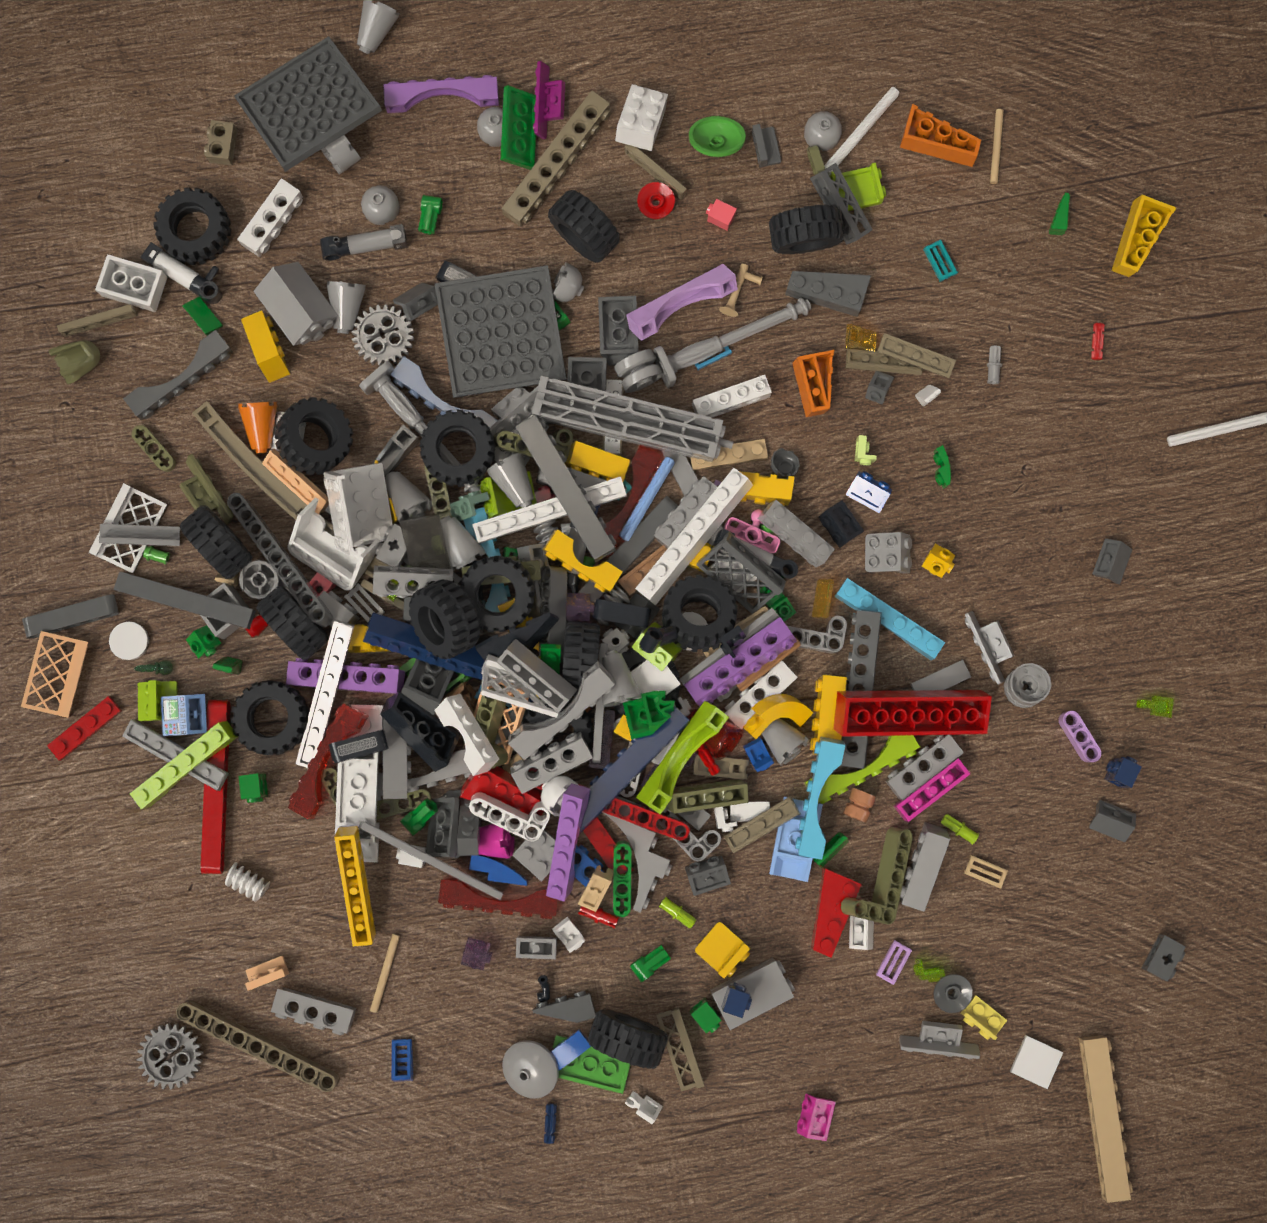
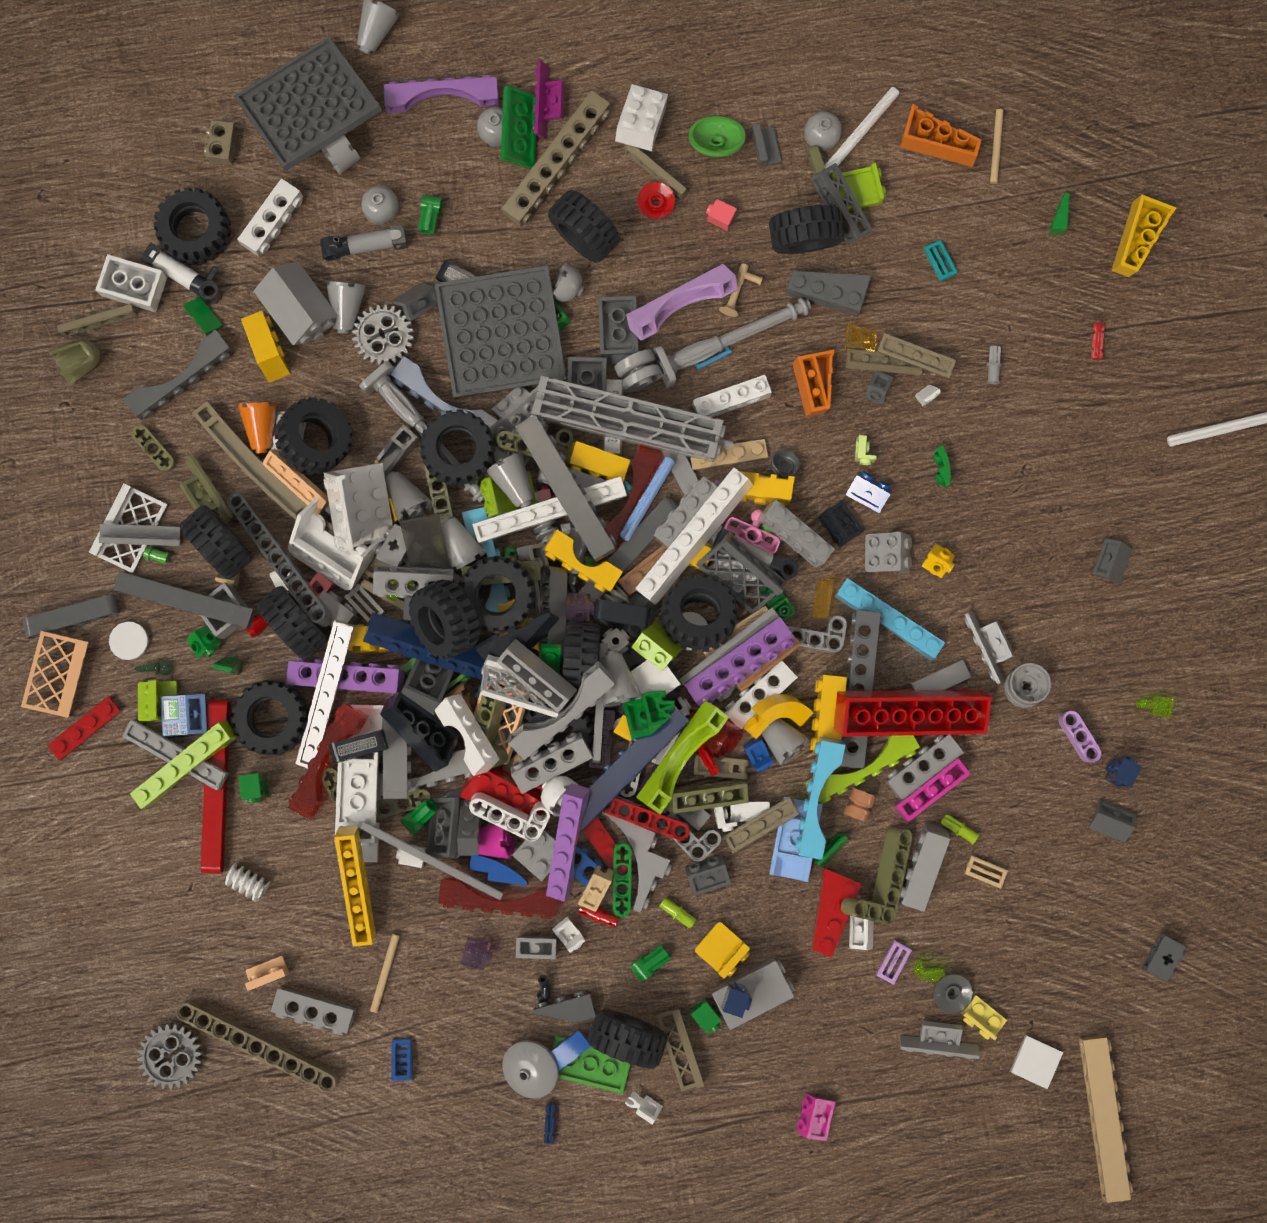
(258, 579): light grey cylinder -> none
(465, 506): sand green bracket -> none
(658, 637): black piece -> none
(730, 639): black bracket -> none

